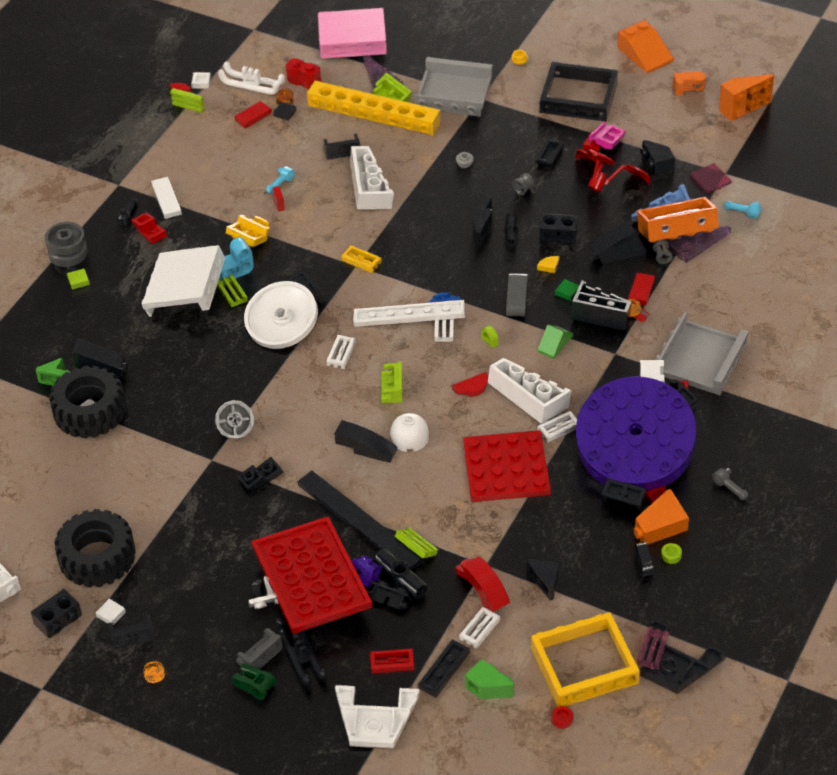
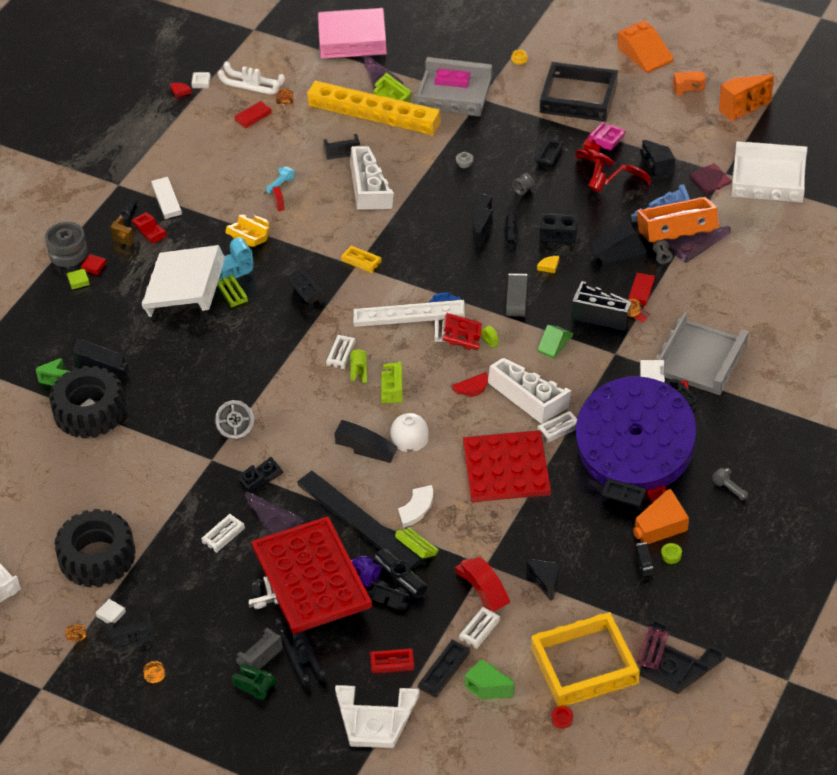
(56, 613): black brick -> none
(75, 632): none -> clear orange tile
(93, 264): none -> red tile
(121, 233): none -> pearl gold bracket
(187, 100): lime tile -> none
(225, 535): none -> white tile
(272, 516): none -> clear purple wing
(281, 314): white dish -> none
(284, 111): black tile -> none
(302, 73): red brick -> none
(358, 365): none -> lime hinge
(417, 507): none -> white tile
(452, 78): none -> dark pink plate
(461, 327): none -> red plate
(567, 290): green tile -> none
(752, 210): medium azure piece -> none
(769, 171): none -> white panel

